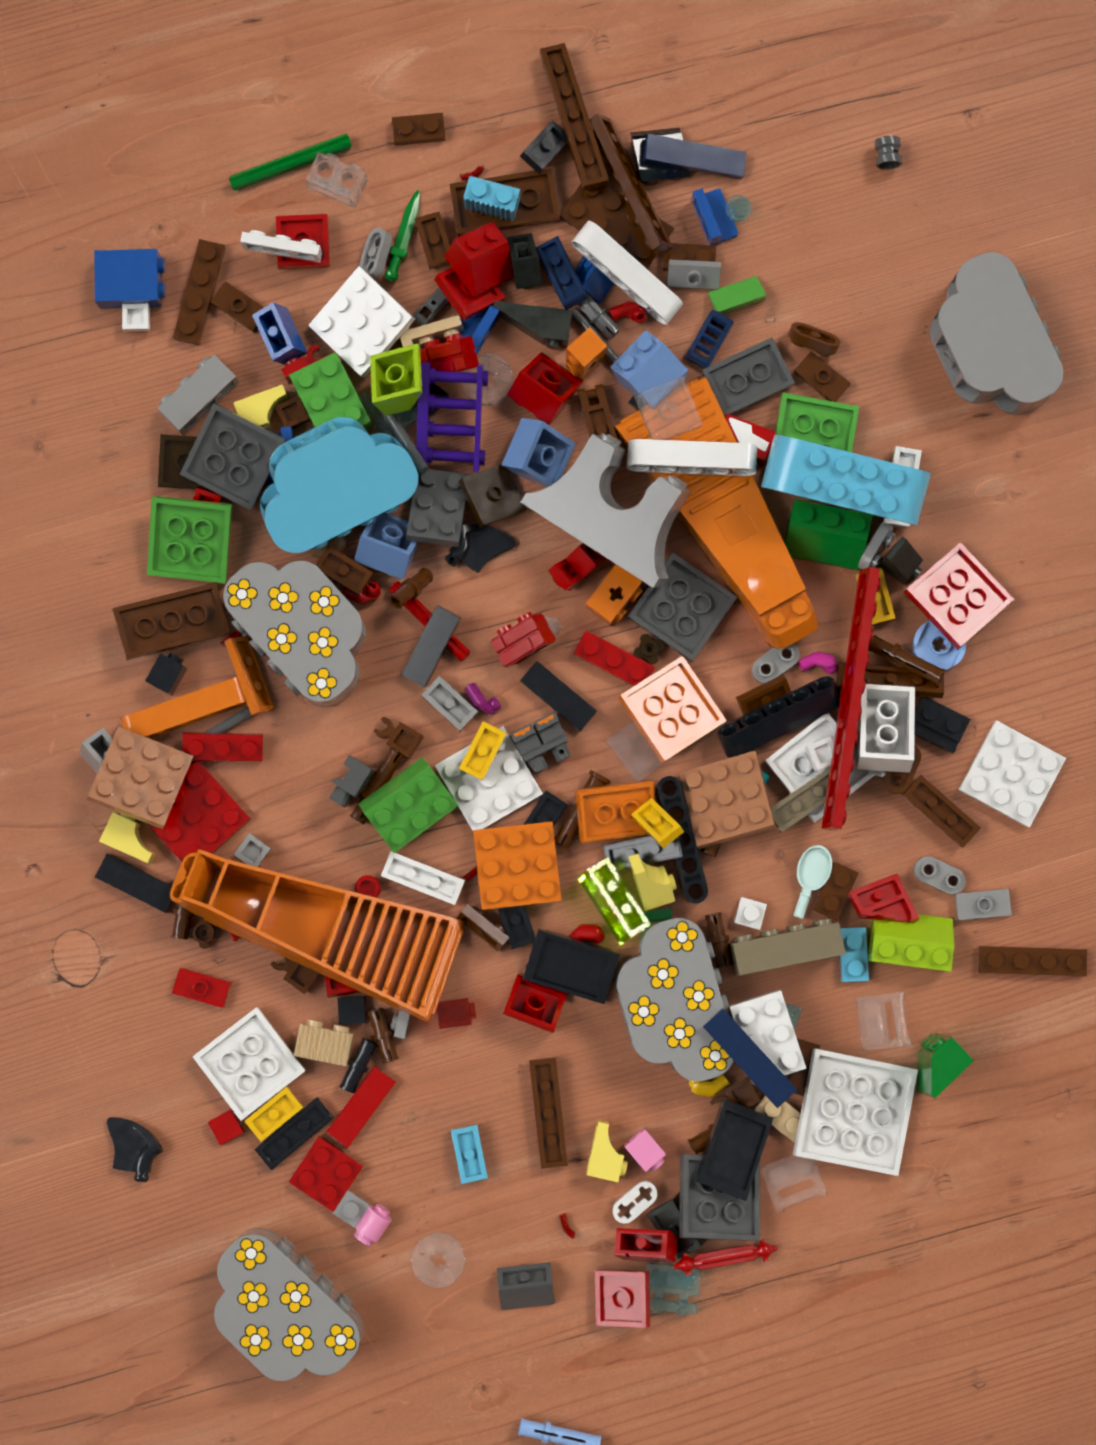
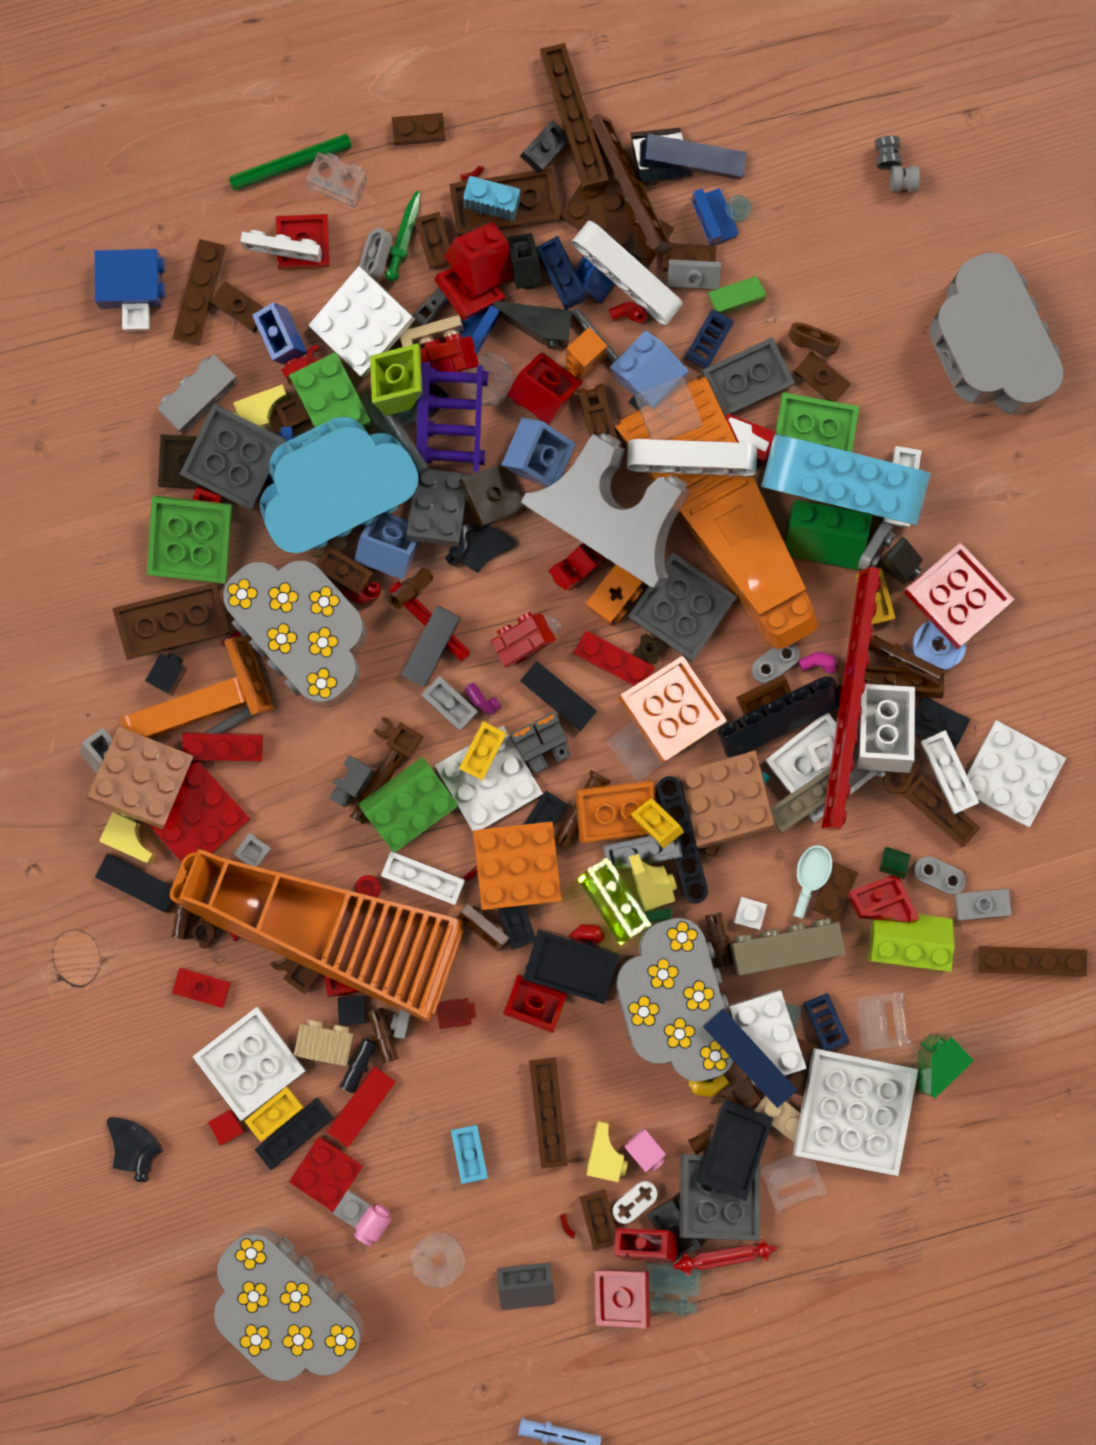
(599, 317): dark grey axle -> none
(599, 1219): none -> reddish brown plate
(816, 1002): none -> dark blue slope
(855, 961): medium azure plate -> none
(894, 862): none -> dark green tile
(904, 179): none -> light grey wheel
(949, 772): none -> white plate

